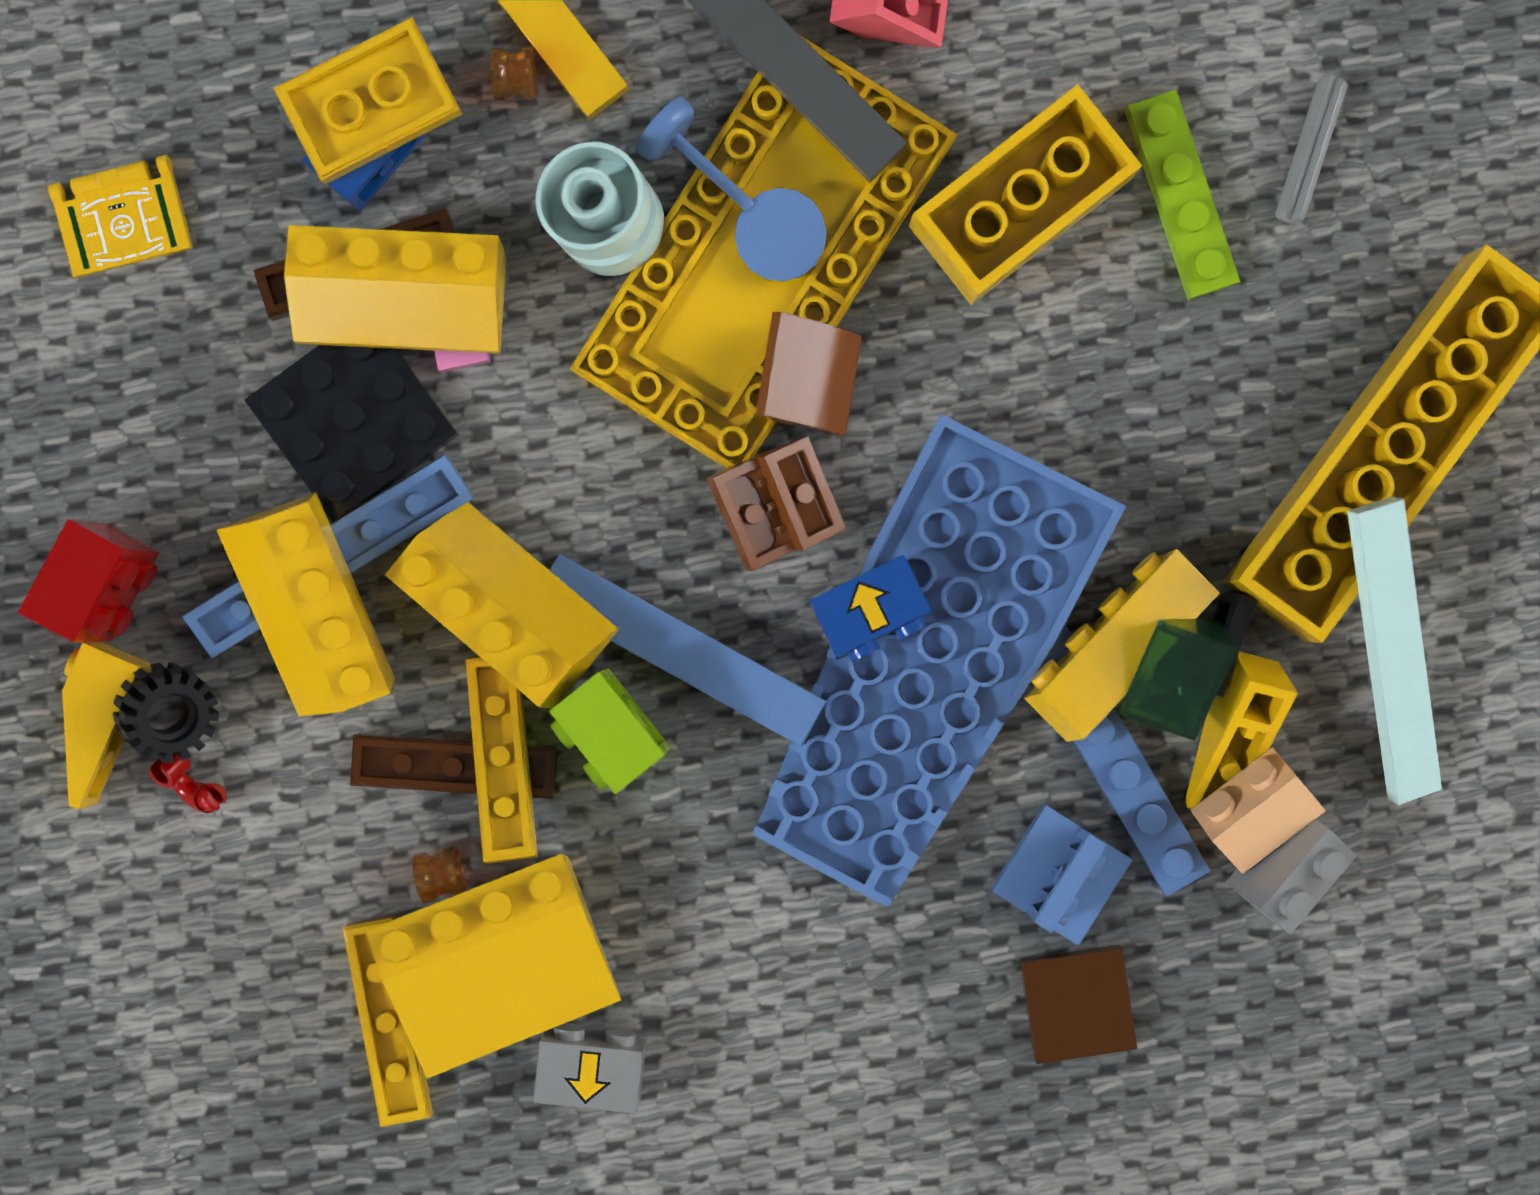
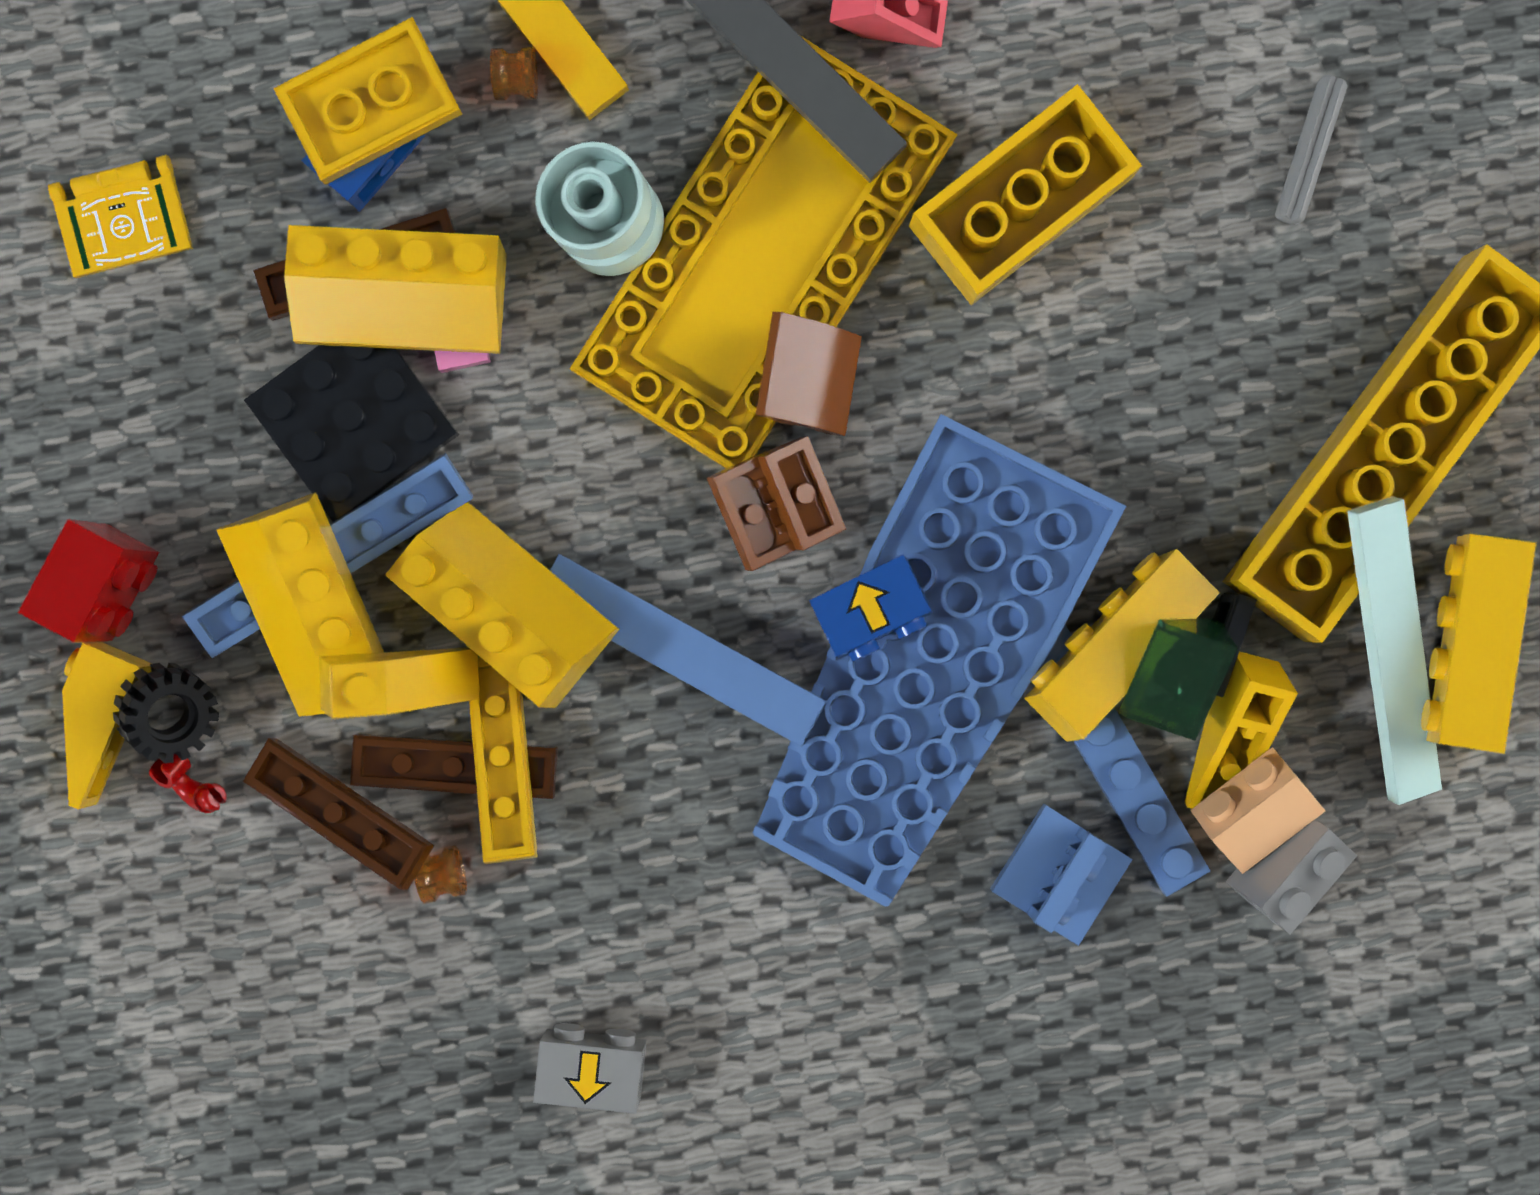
(338, 813): none -> reddish brown tile
(394, 1068): yellow tile -> none
(396, 681): none -> yellow slope
(493, 965): yellow slope -> none
(608, 731): lime brick -> none
(778, 229): medium blue piece -> none
(1078, 1004): reddish brown tile -> none
(1182, 194): lime plate -> none
(1479, 642): none -> yellow slope

